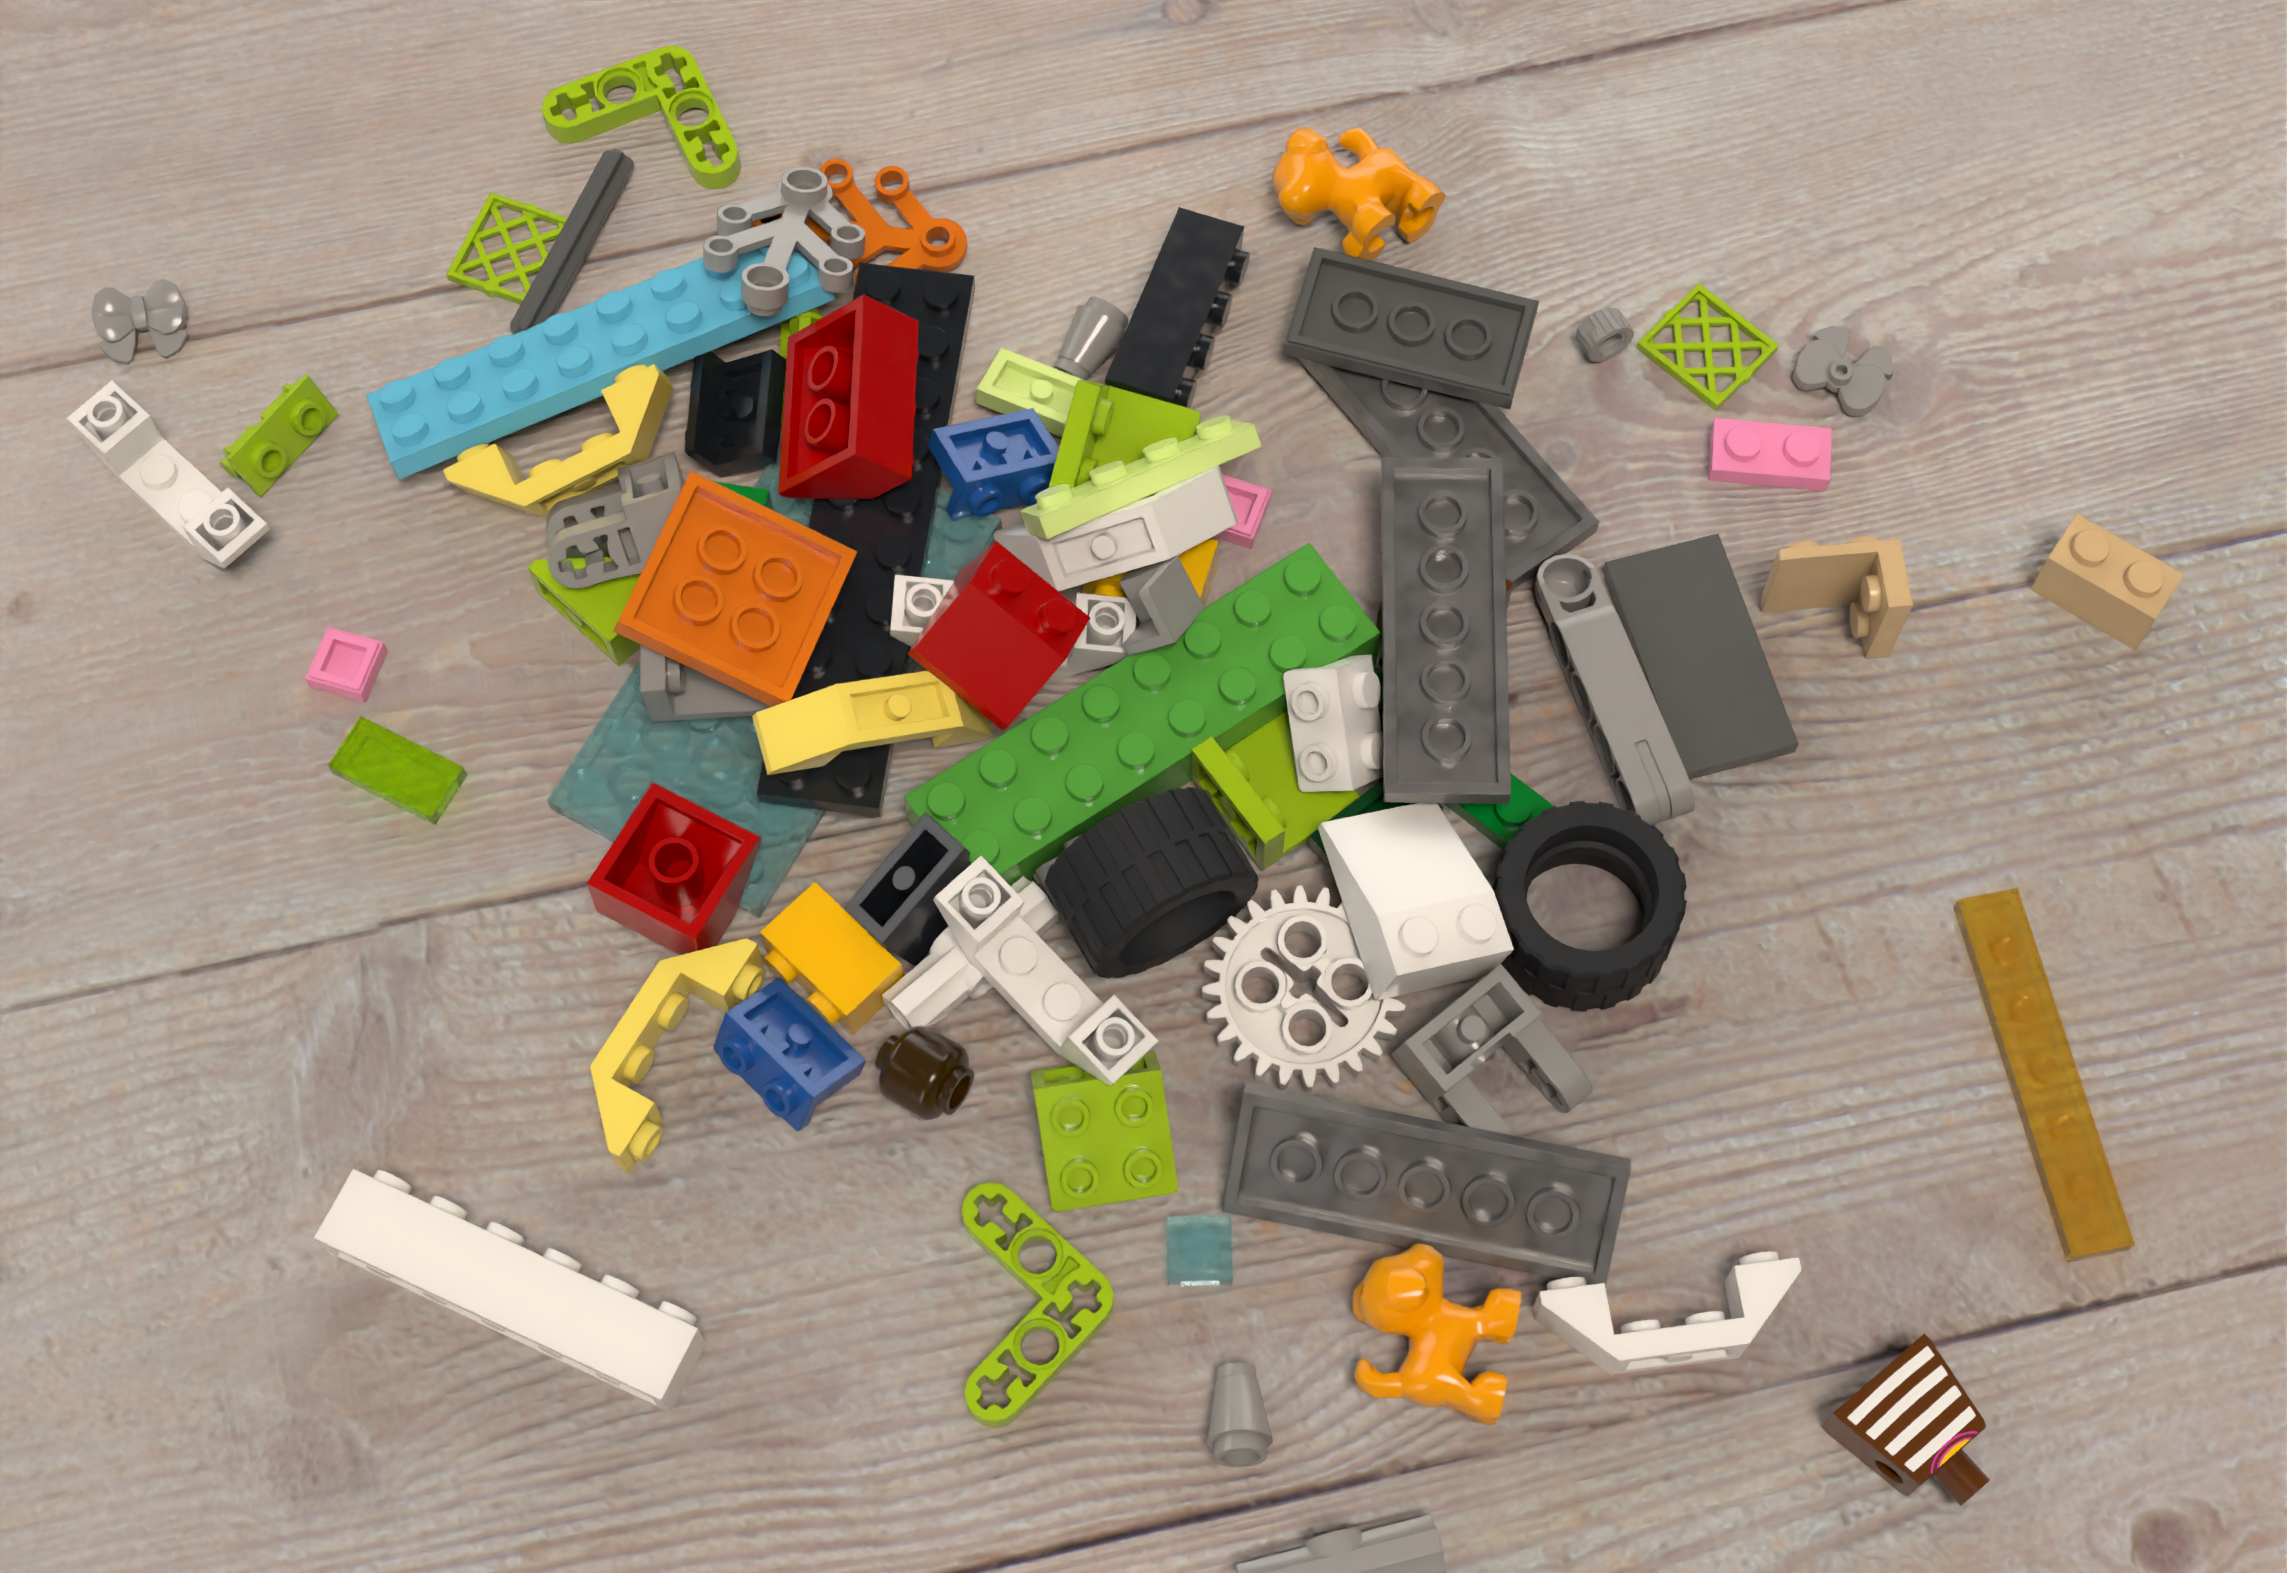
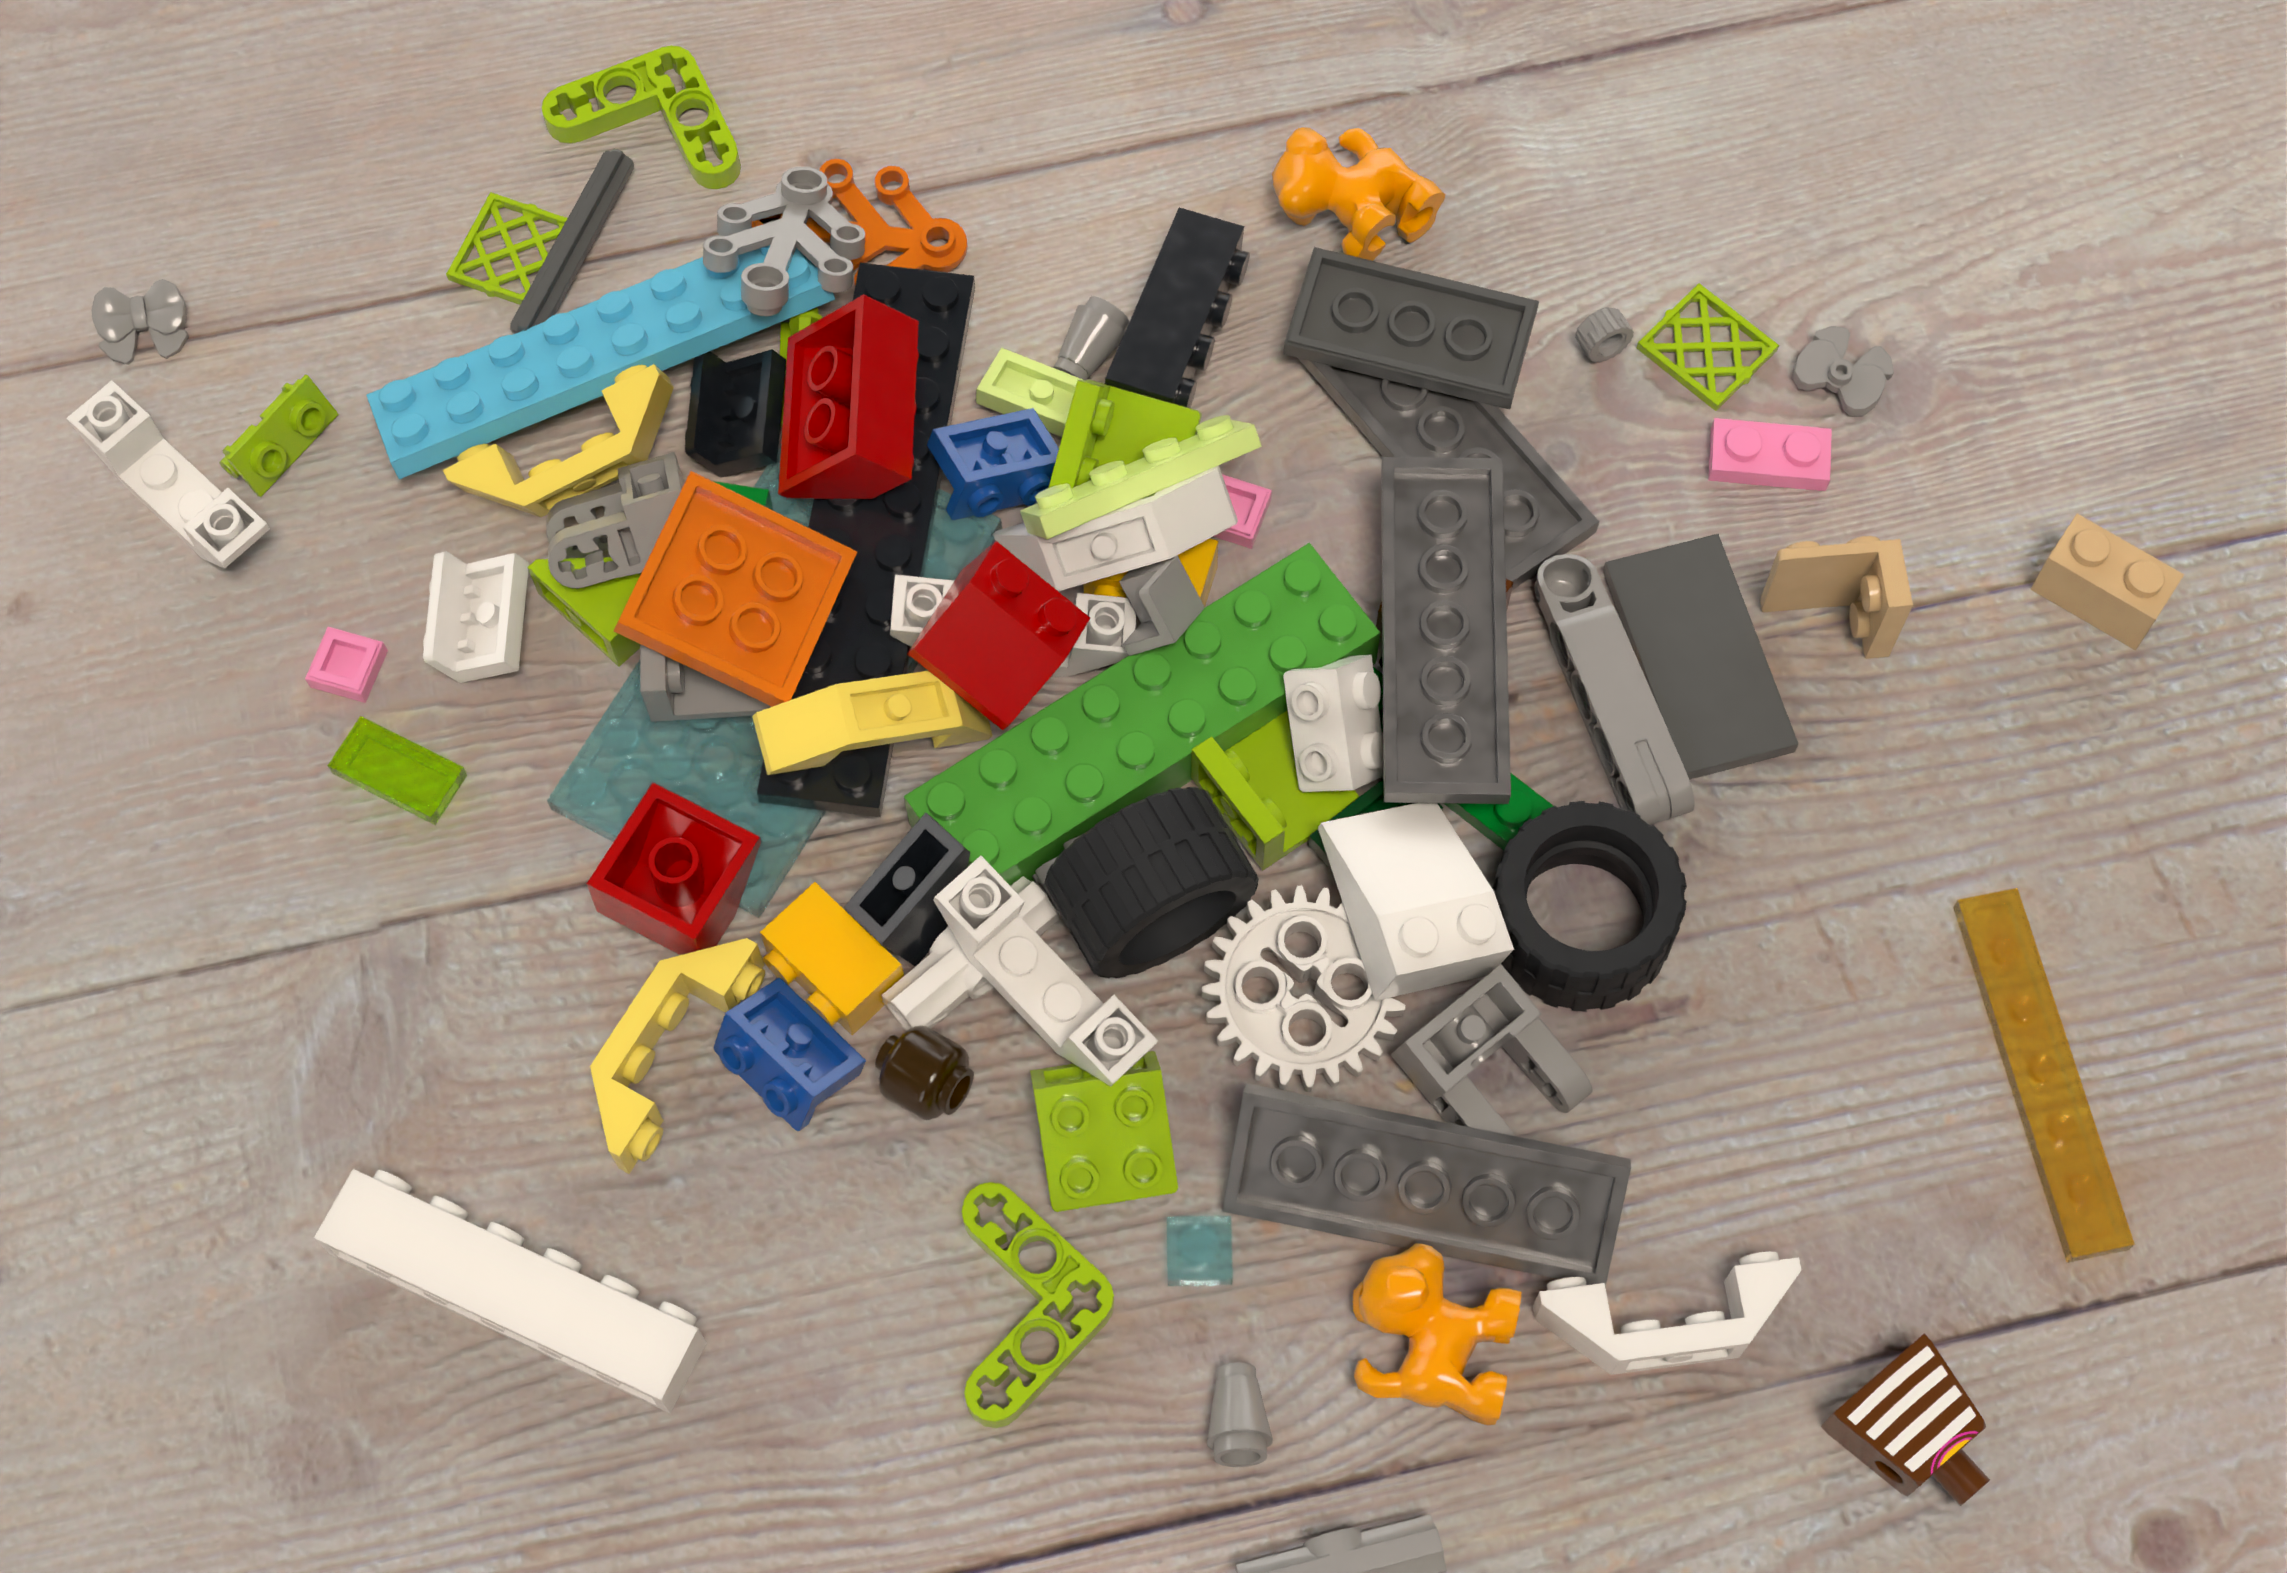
(475, 616): none -> white bracket

